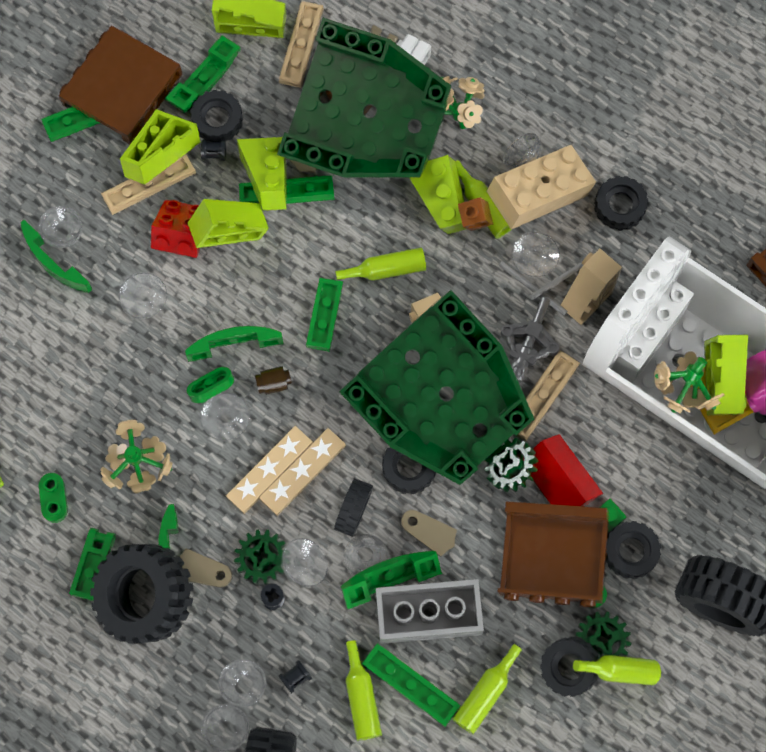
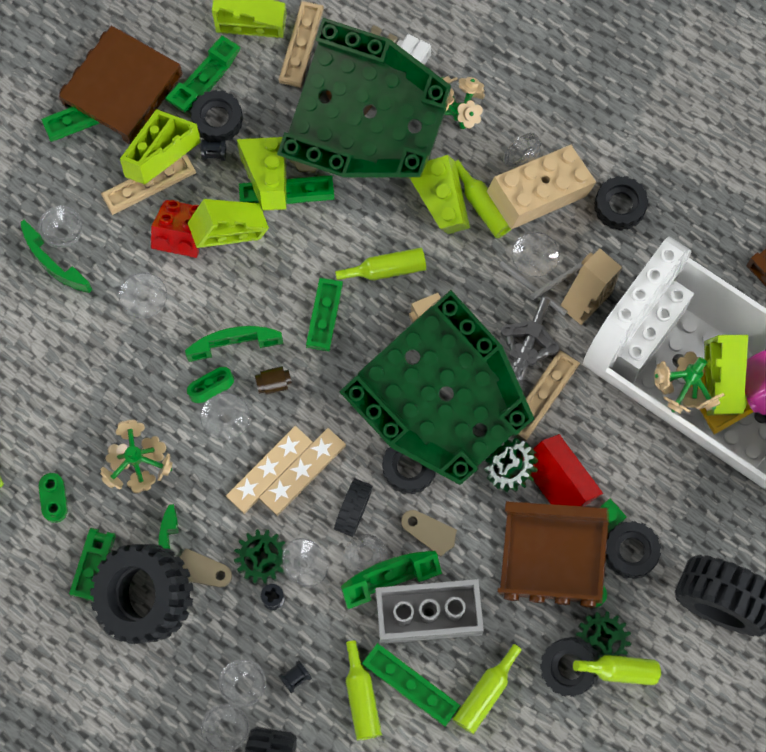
(475, 214): dark orange brick -> none

